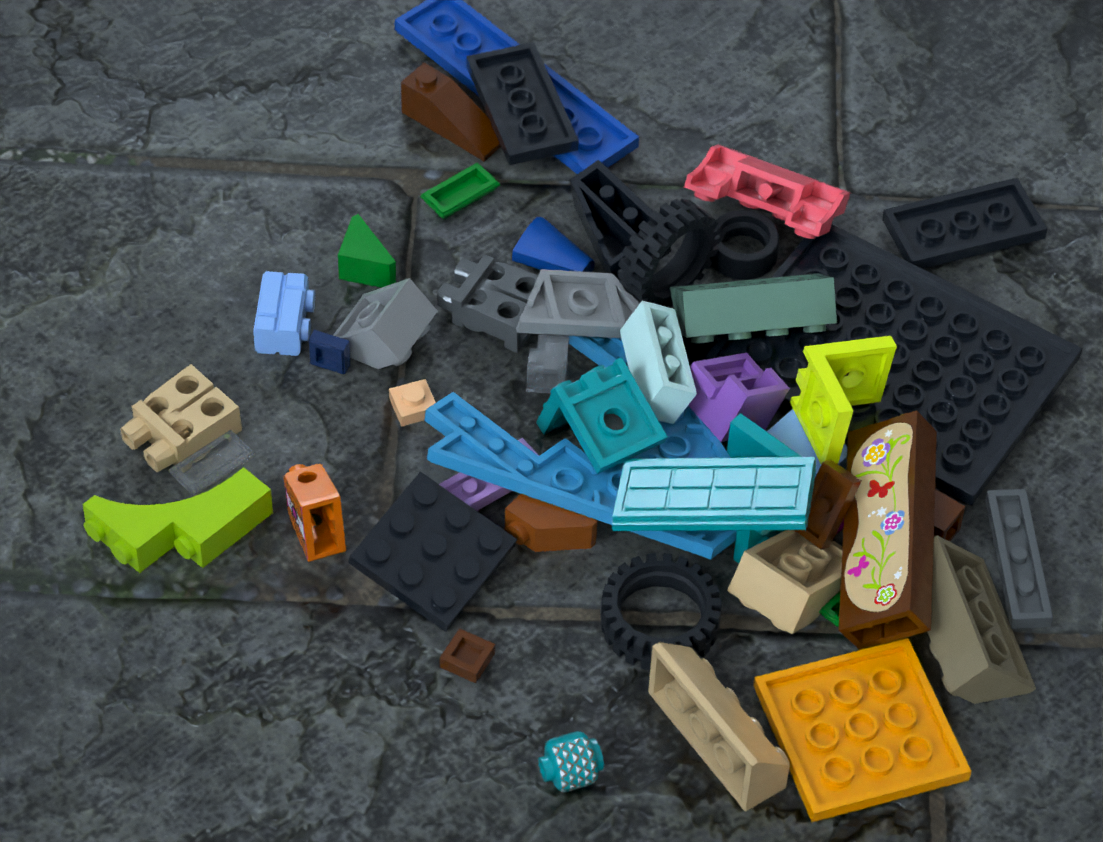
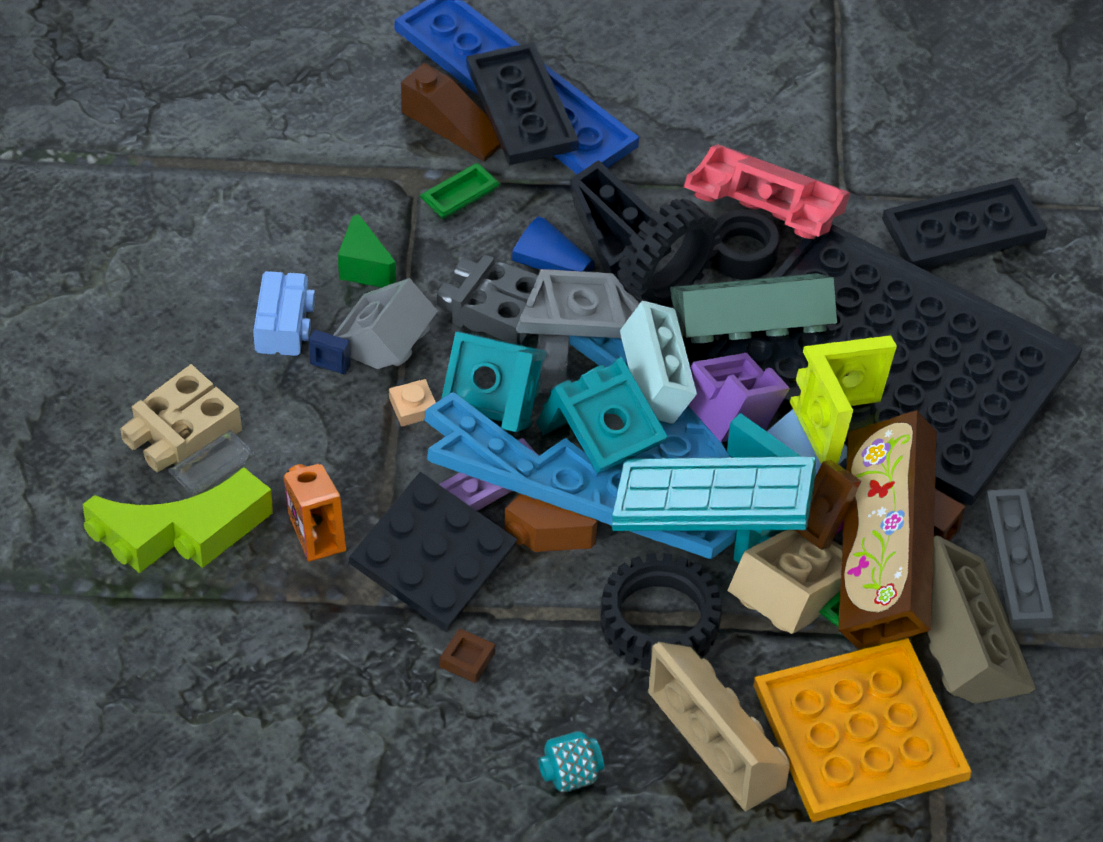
(516, 378): none -> teal bracket

